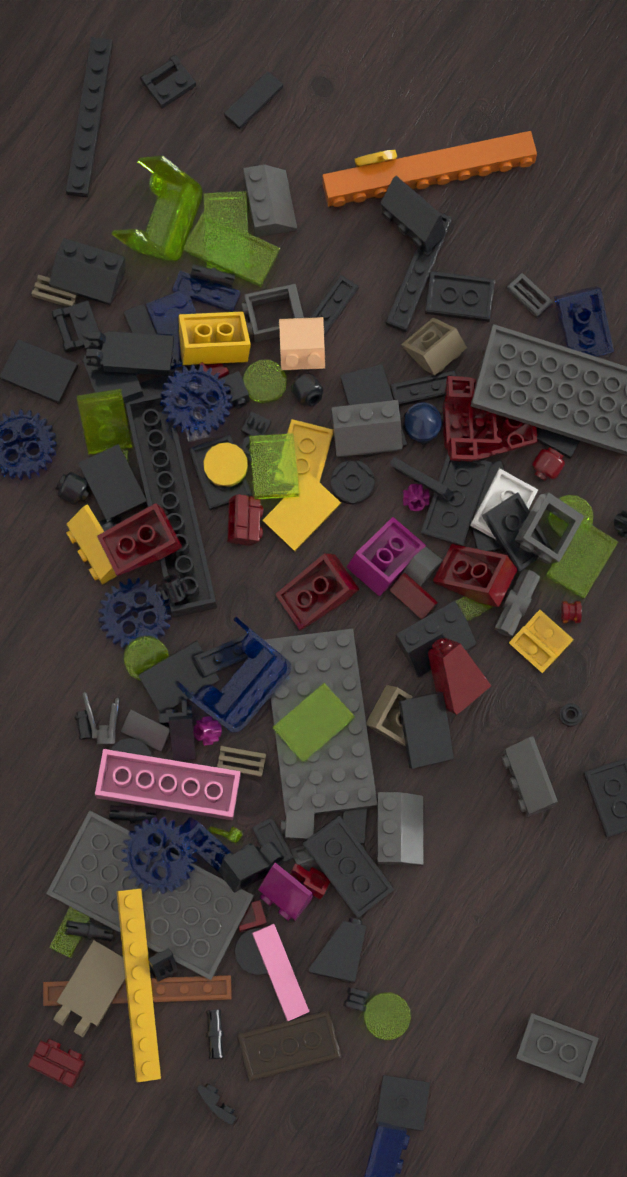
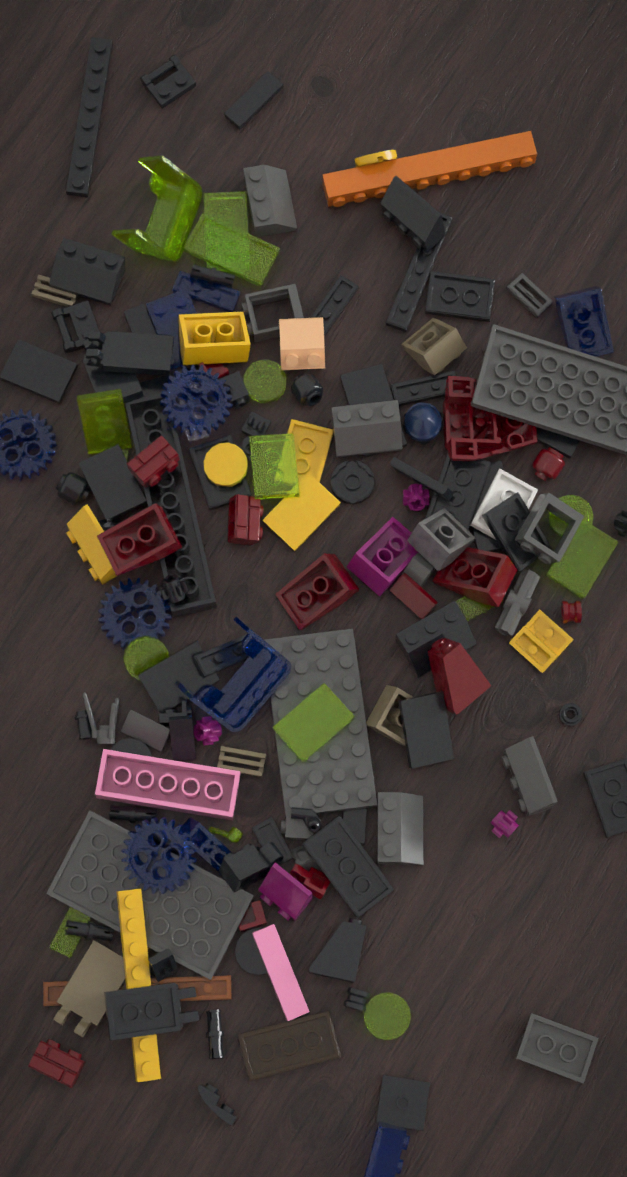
(147, 1010): none -> black tile
(153, 462): none -> dark red brick
(308, 816): none -> black arm
(440, 539): none -> flat silver slope
(504, 823): none -> magenta gear

